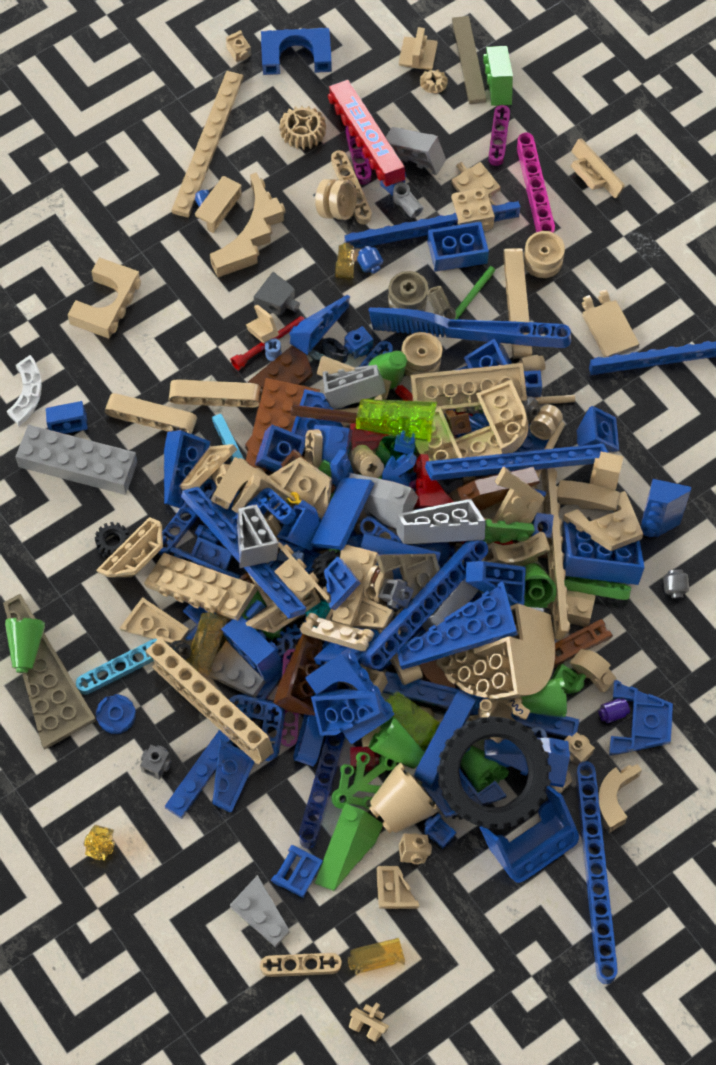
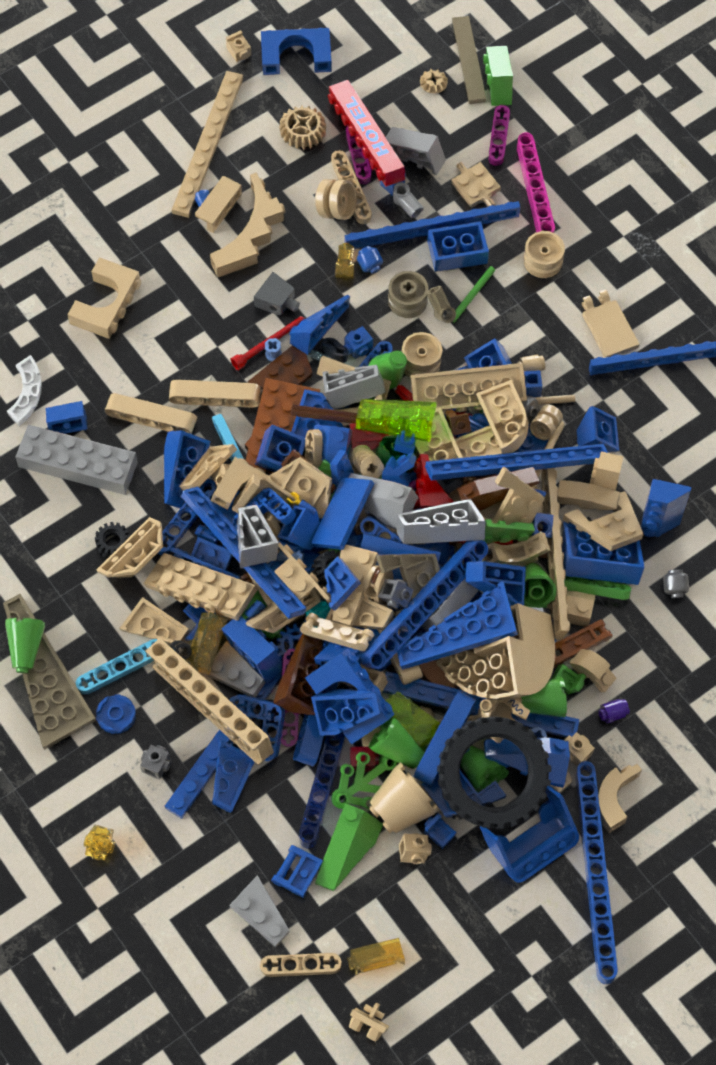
(264, 326): tan panel -> none
(393, 889): tan wing -> none
(418, 51): tan bracket -> none
(473, 207): tan bracket -> none
(479, 330): blue piece -> none
(516, 295): tan beam -> none
(594, 170): tan bracket -> none
(649, 721): blue wing -> none

